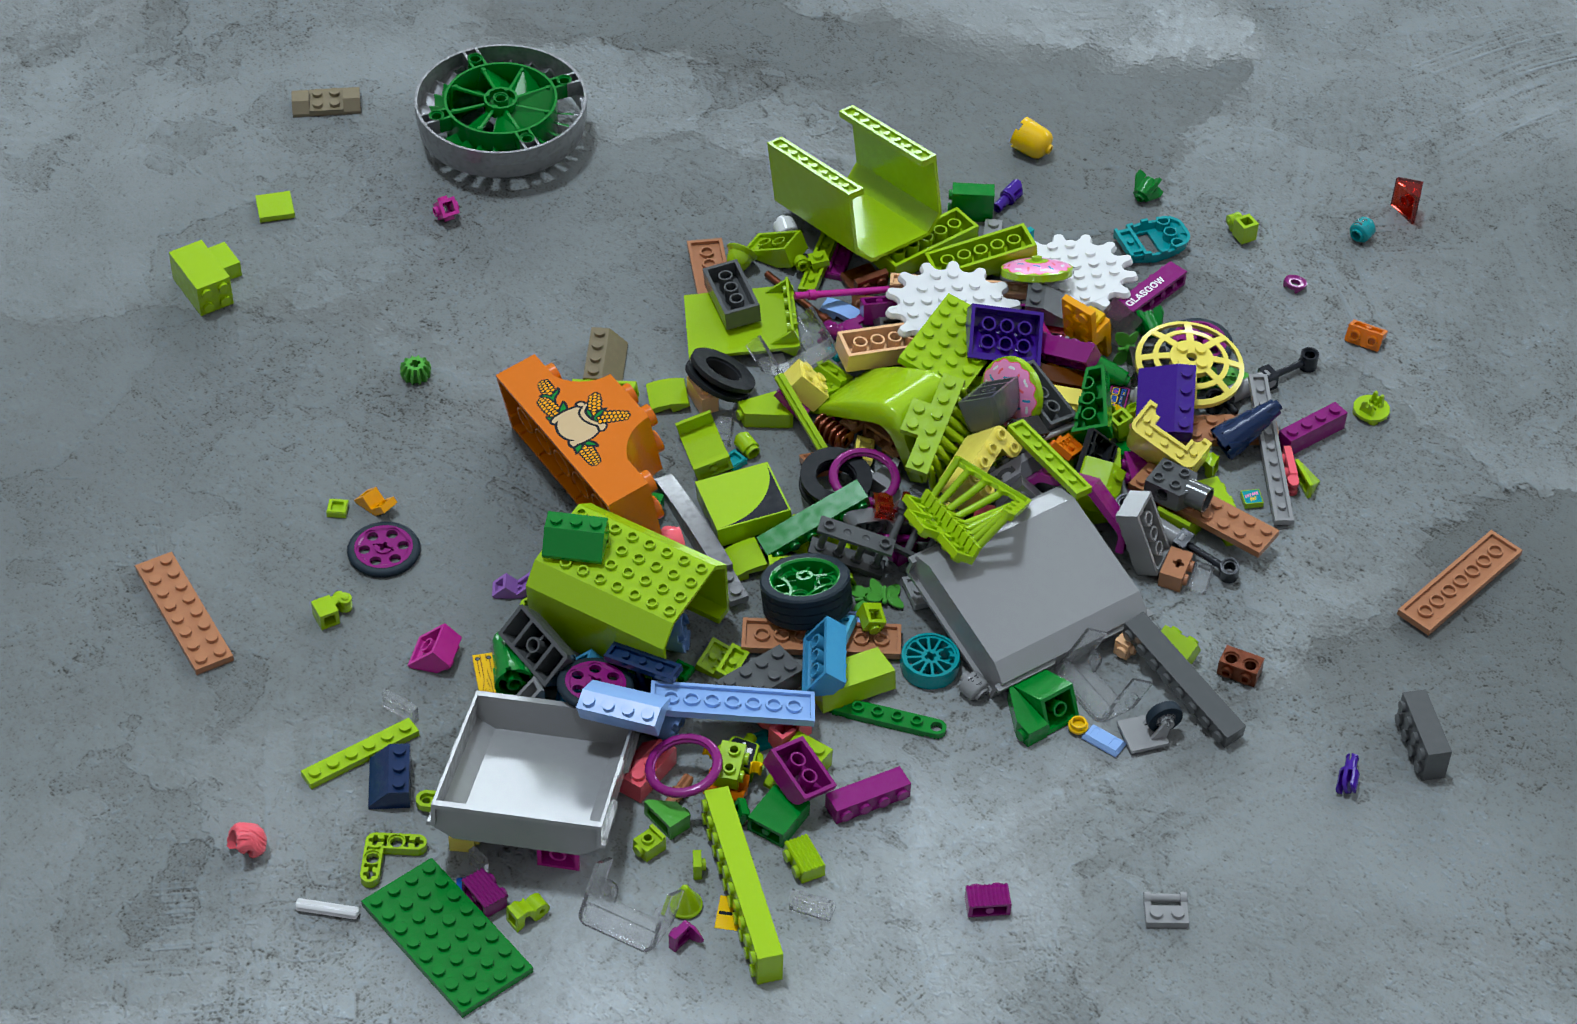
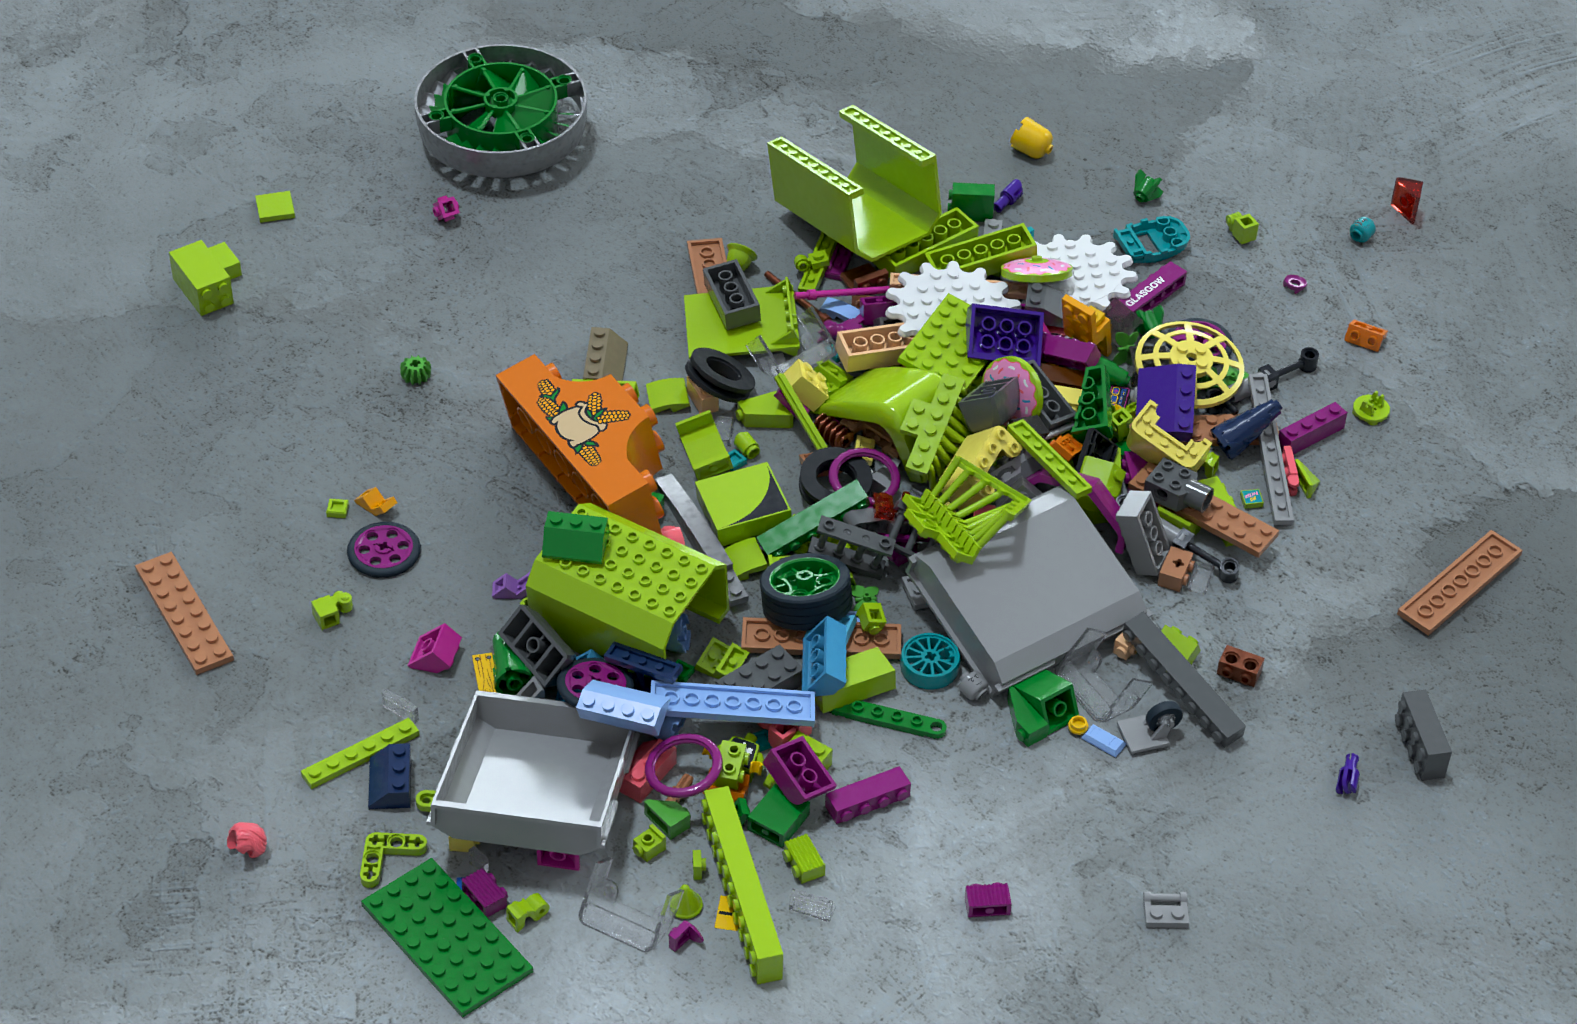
(326, 102): dark tan piece -> none
(327, 908): white axle -> none
(779, 247): lime slope -> none
(784, 223): white head -> none
(885, 594): bright green piece -> none

